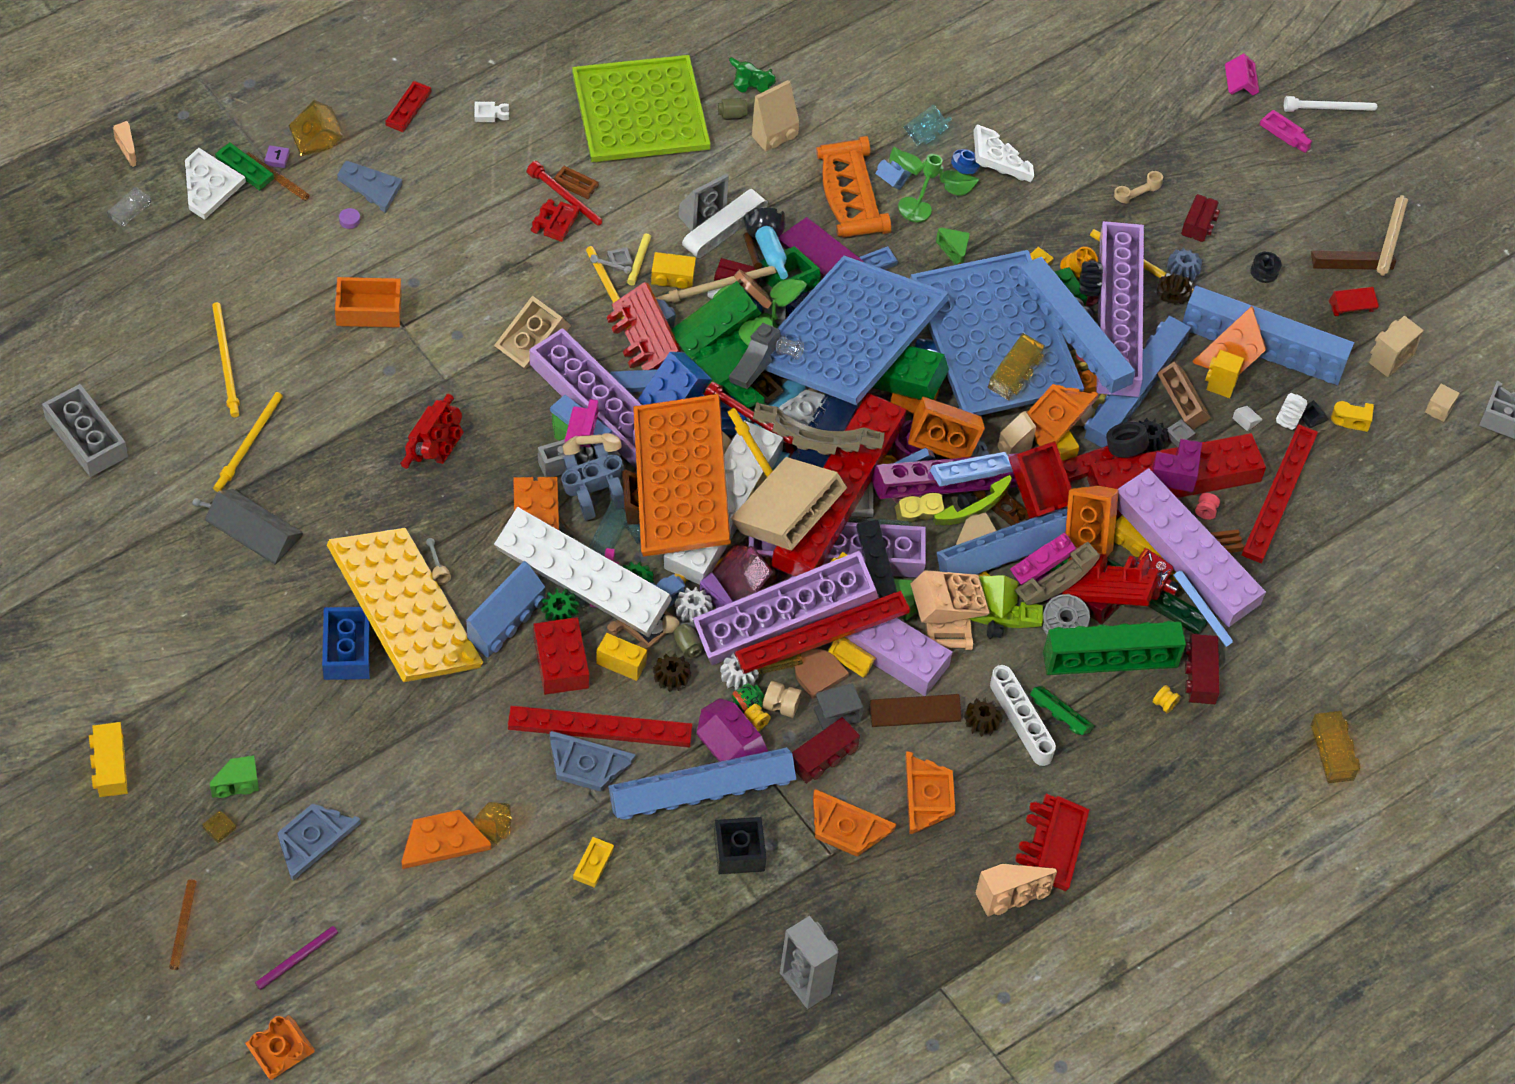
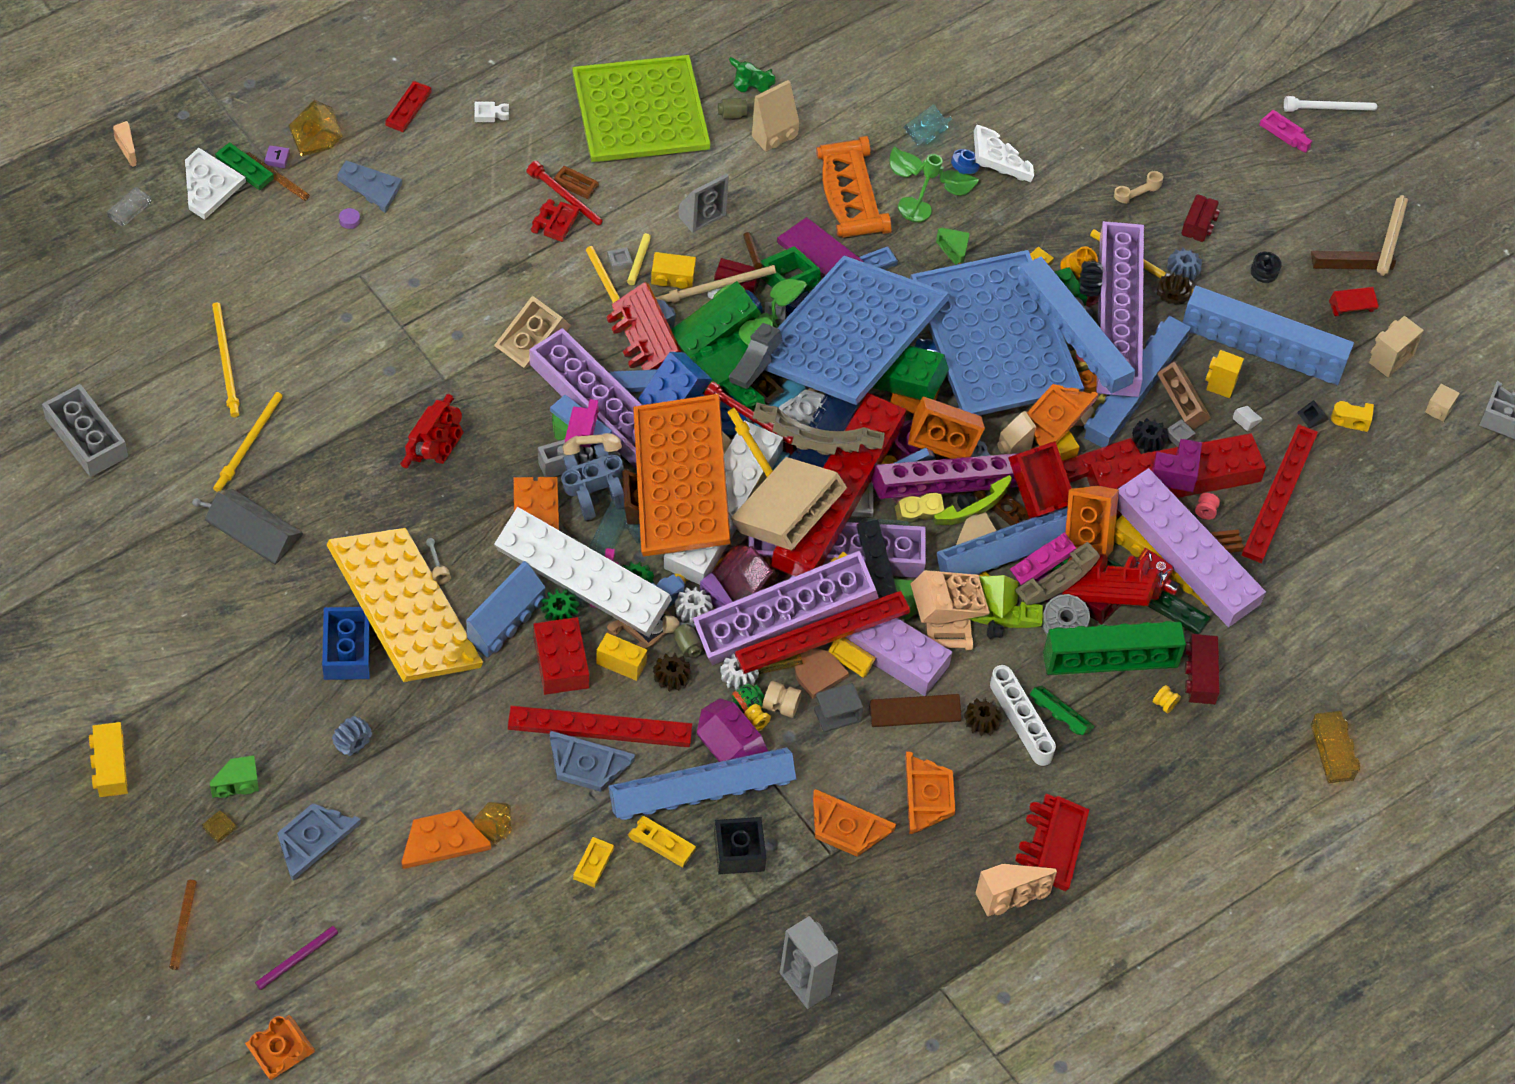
(352, 735): none -> sand blue gear
(368, 302): orange piece -> none
(594, 259): light grey hinge -> none
(662, 841): none -> yellow plate
(722, 224): white beam -> none
(753, 288): nougat tile -> none
(764, 217): black cylinder -> none
(772, 249): medium azure piece -> none
(796, 354): clear bush -> none
(825, 750): dark red brick -> none
(893, 173): medium blue brick -> none
(971, 469): light blue tile -> none
(1016, 367): clear yellow brick -> none
(1121, 447): black tyre -> none
(1203, 608): light blue tile -> none
(1240, 338): orange wing -> none
(1241, 74): dark pink panel -> none
(1291, 411): white gear -> none

